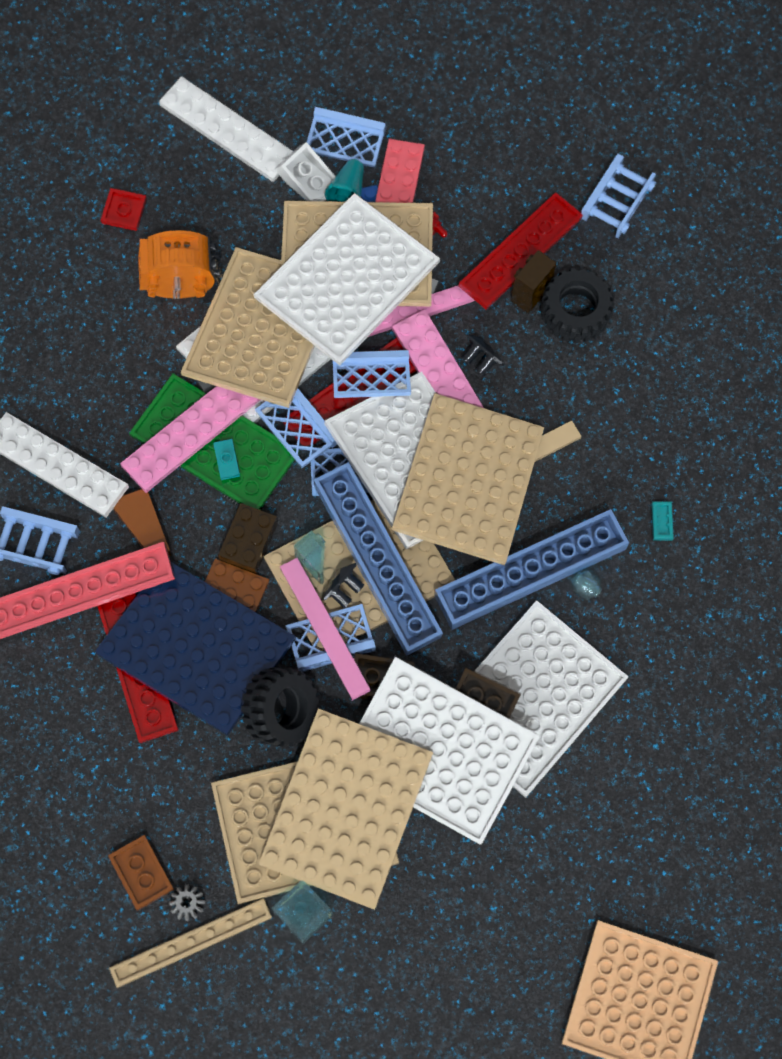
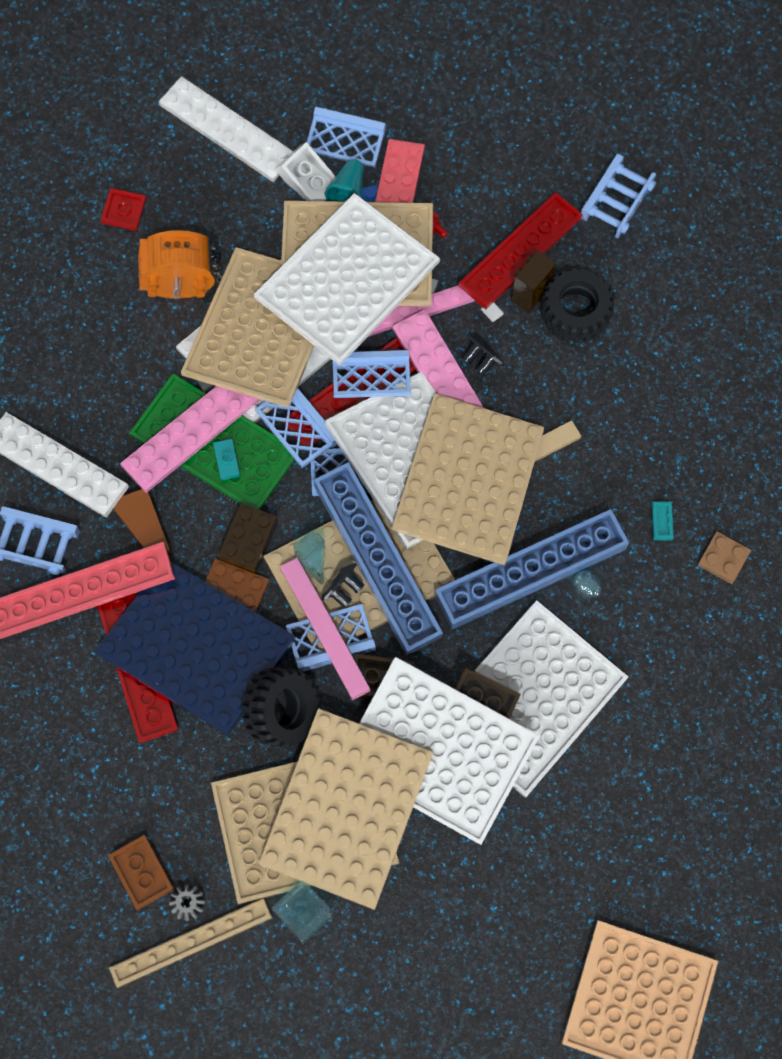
(493, 312): none -> white sticker
(724, 557): none -> medium nougat plate

